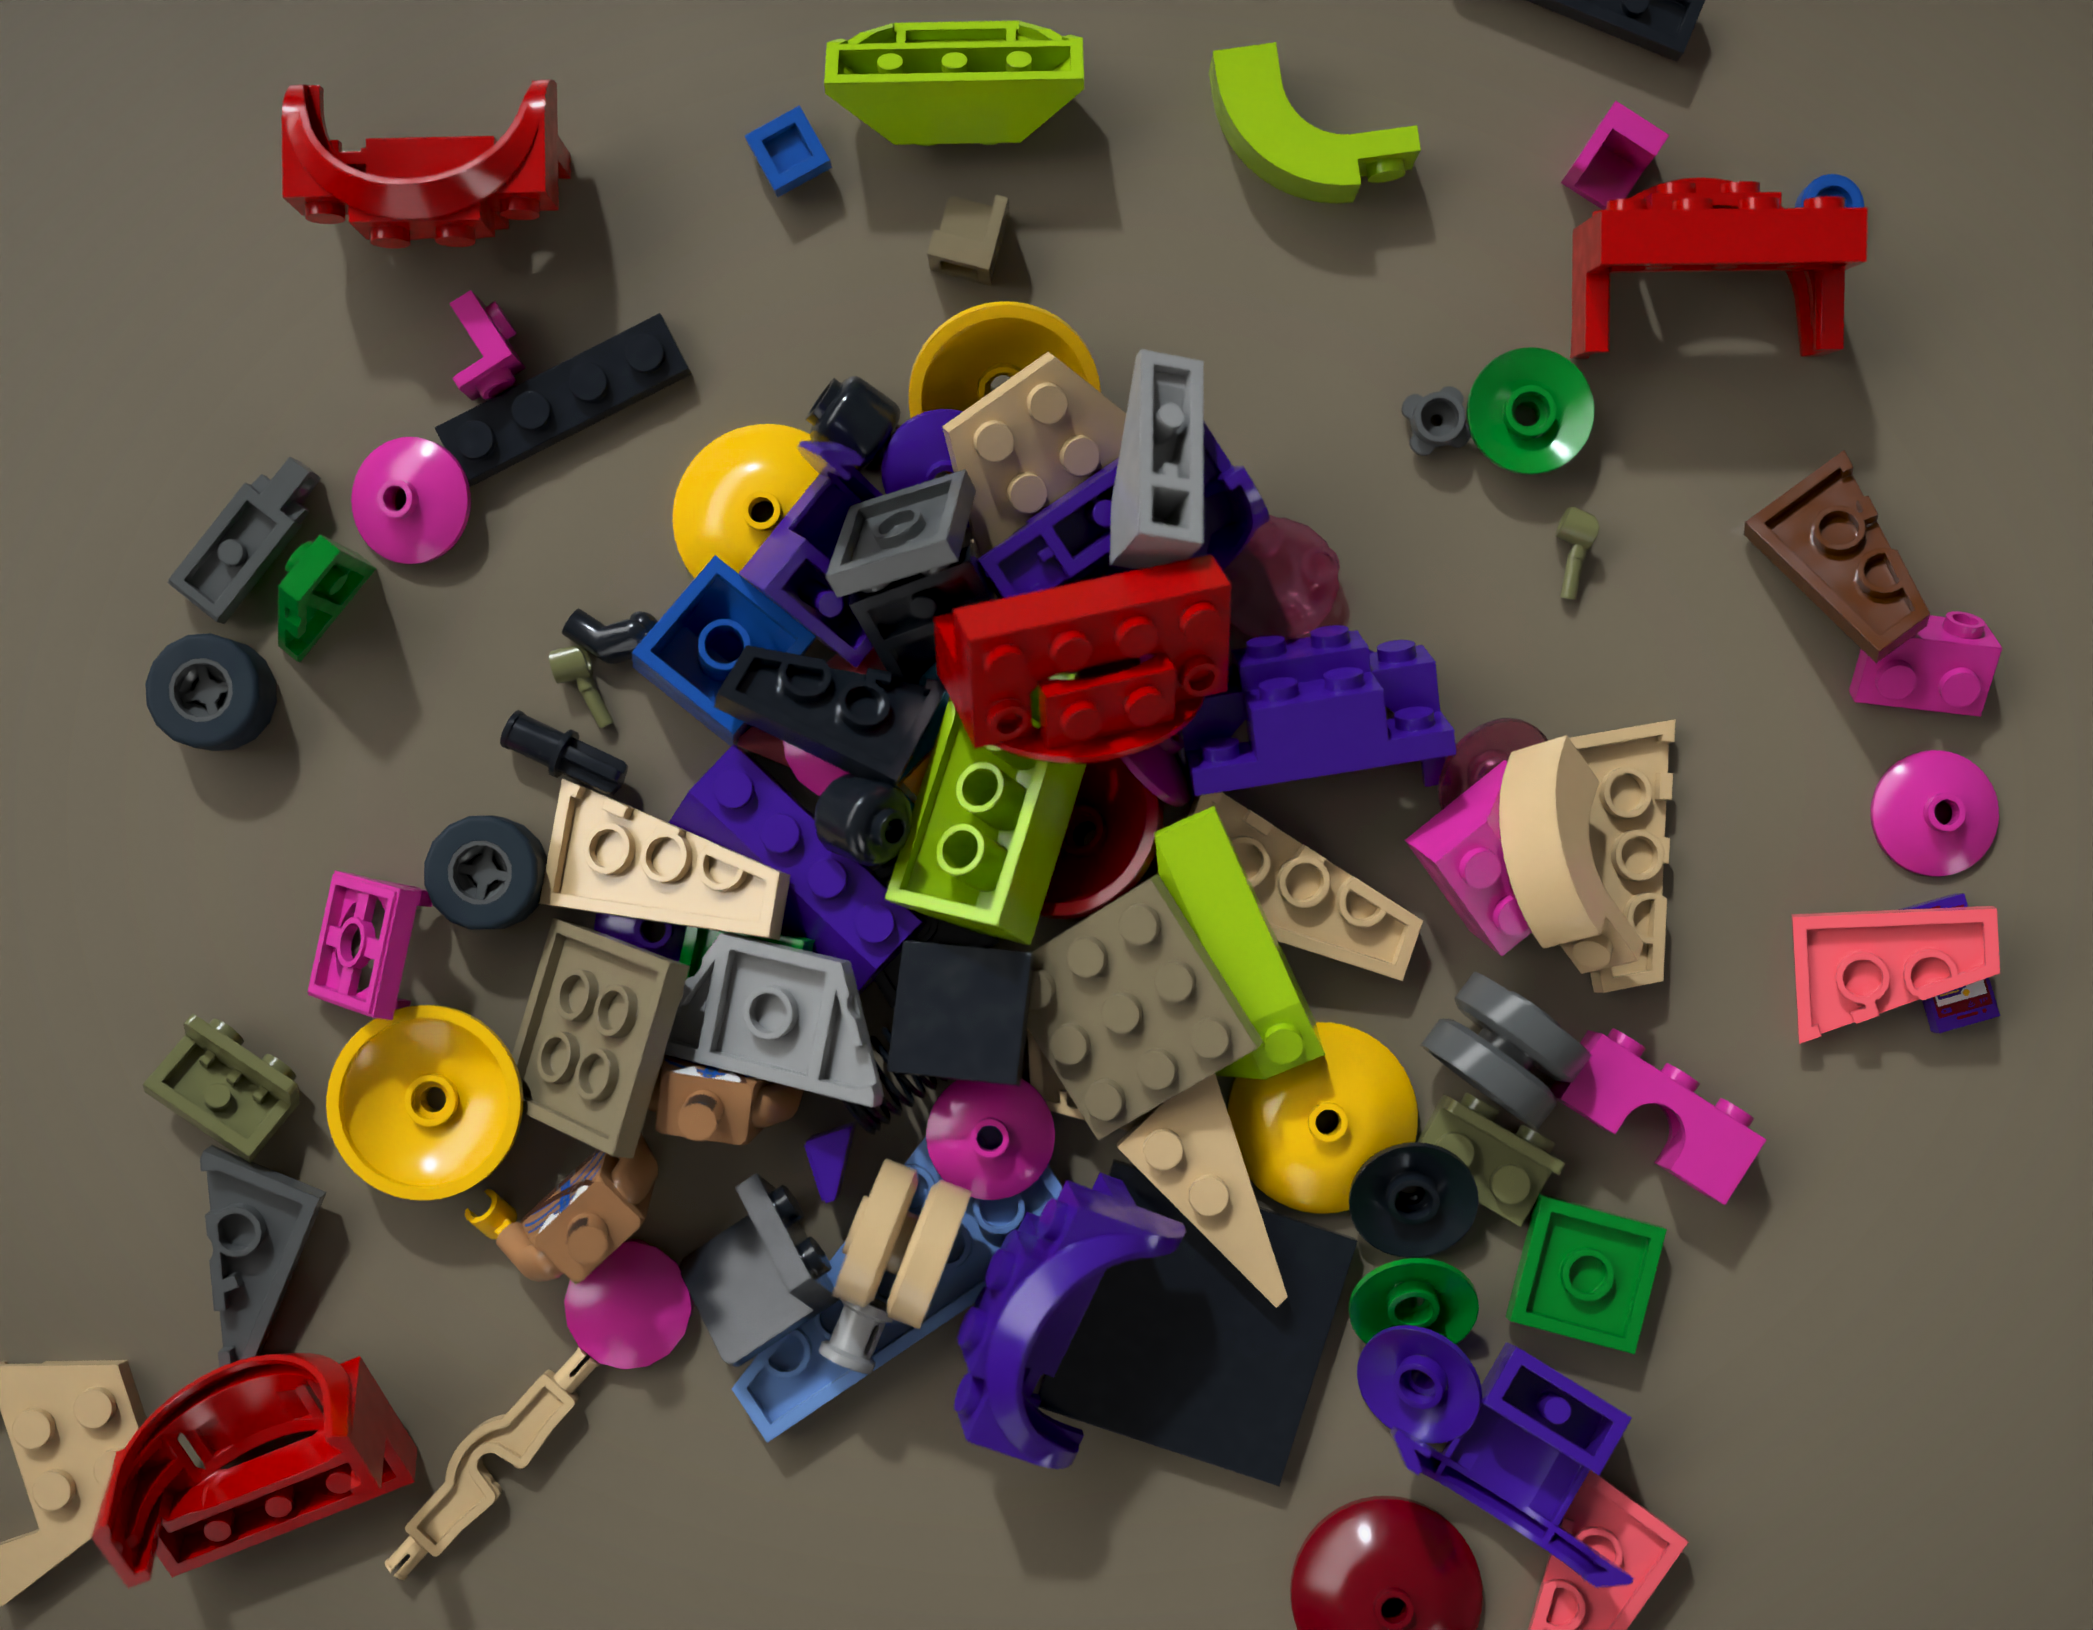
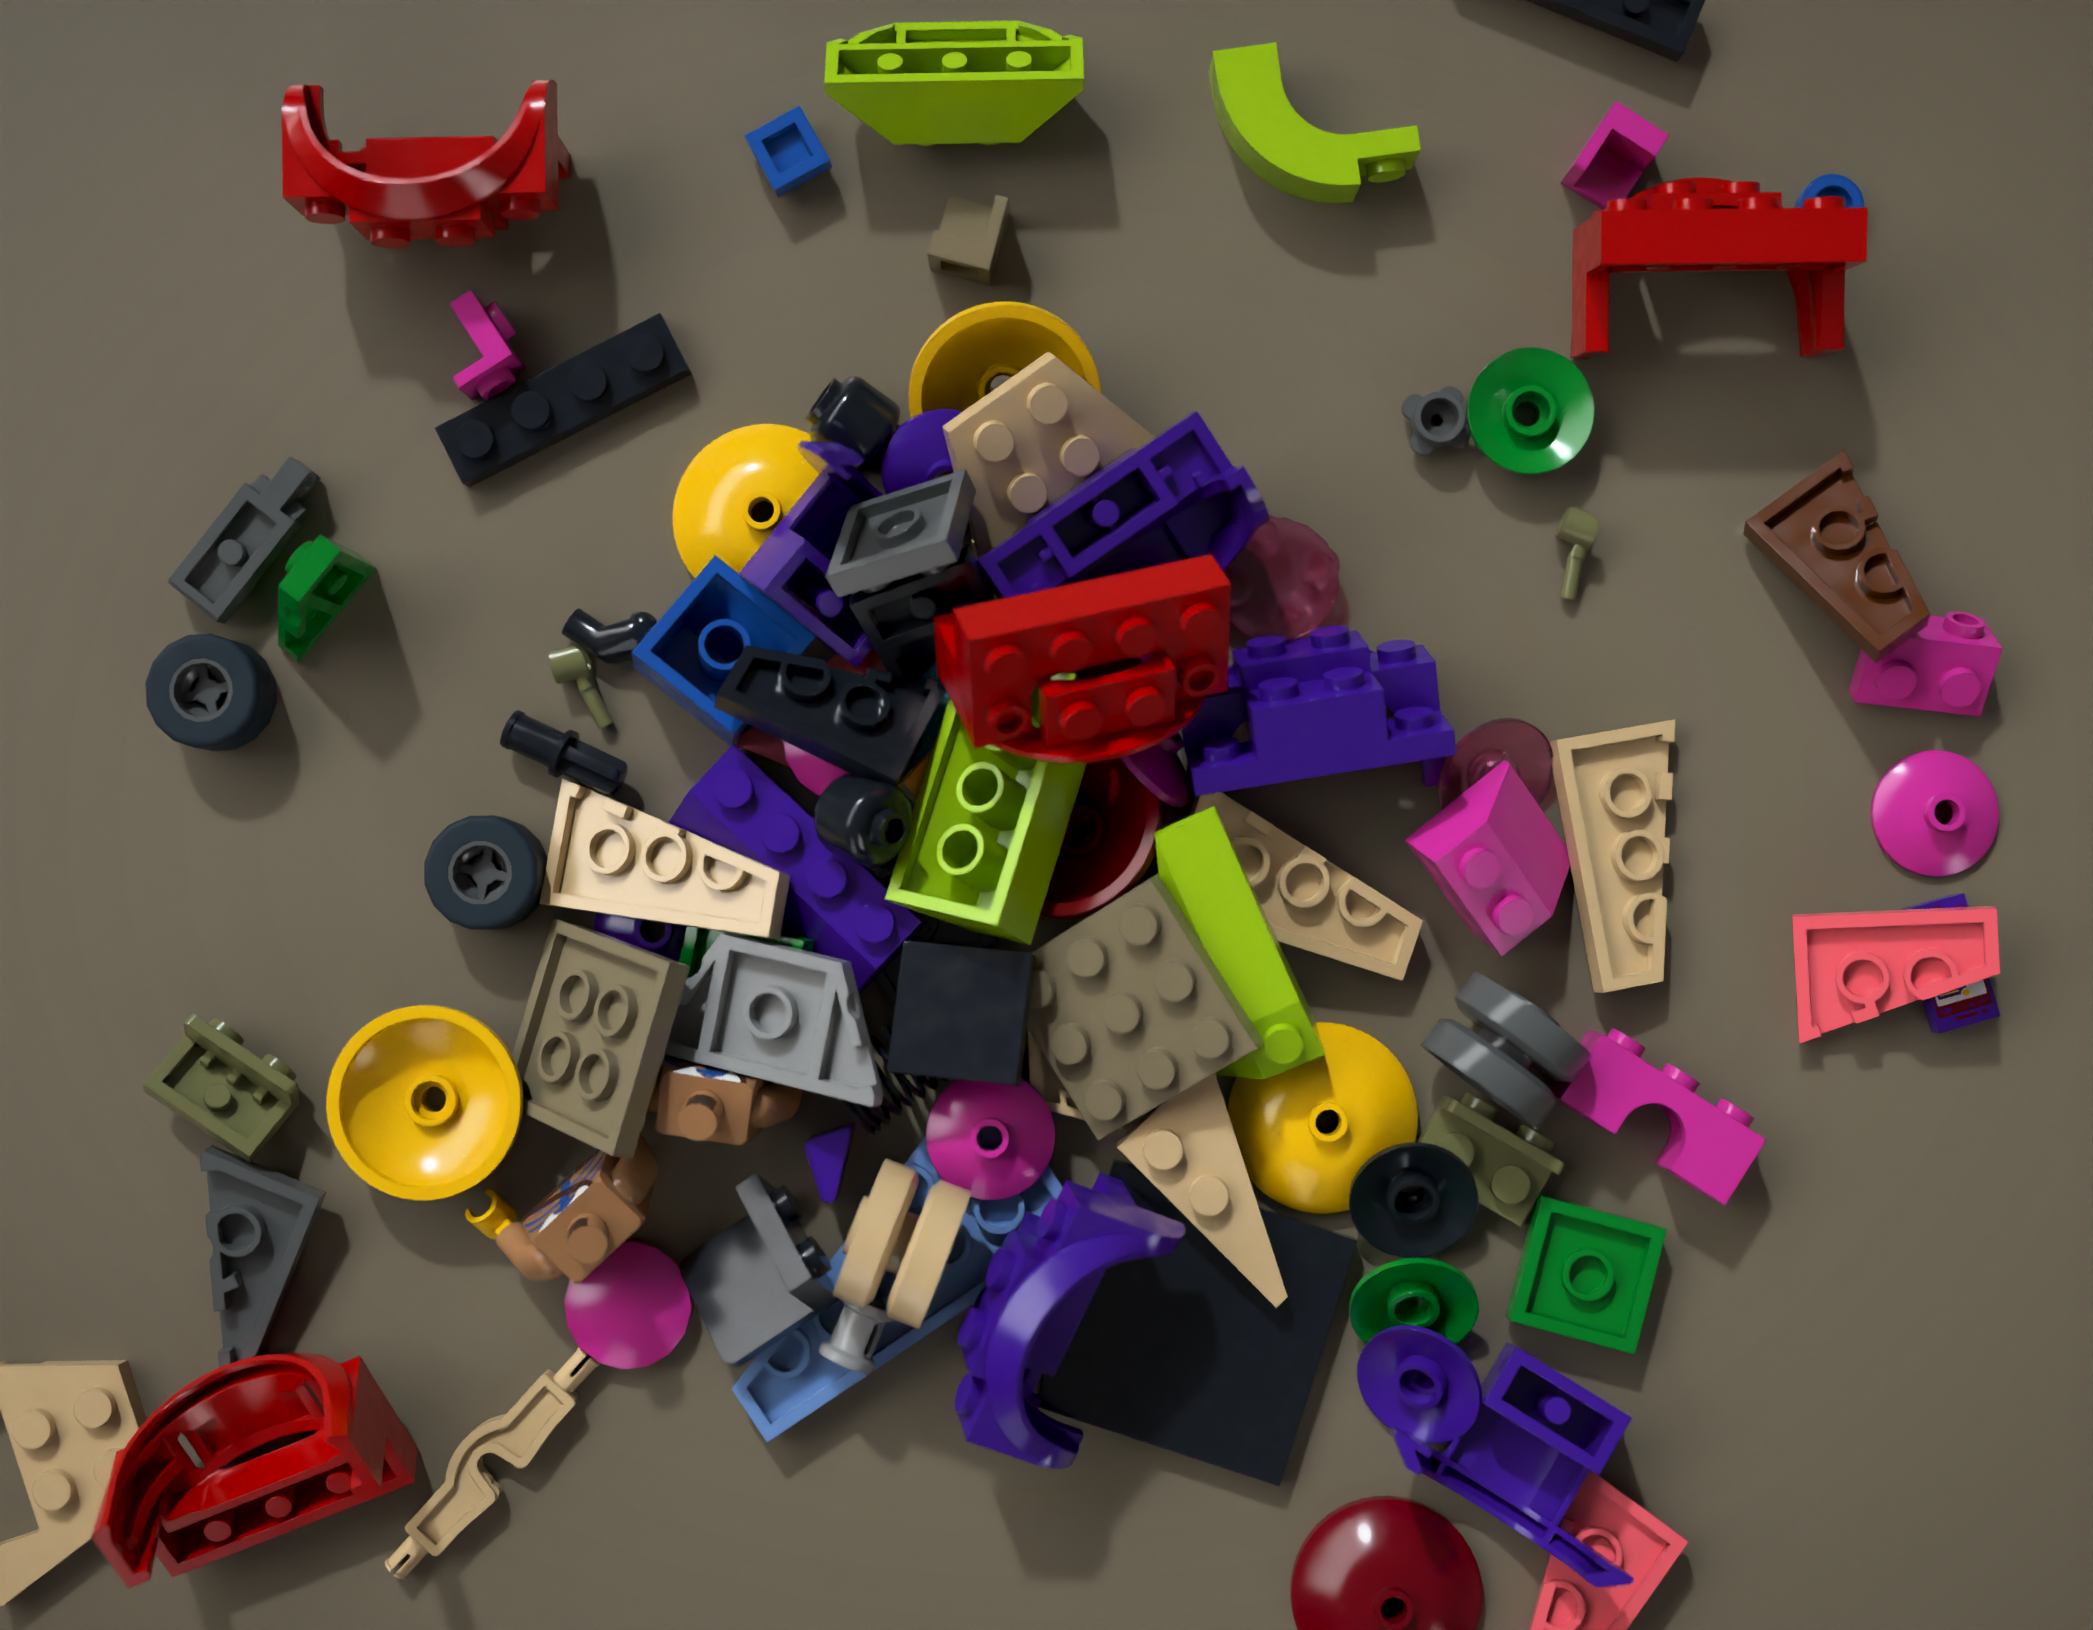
(352, 907): dark pink piece -> none
(434, 506): dark pink dish -> none
(1160, 465): light grey slope -> none
(1550, 857): tan arch -> none

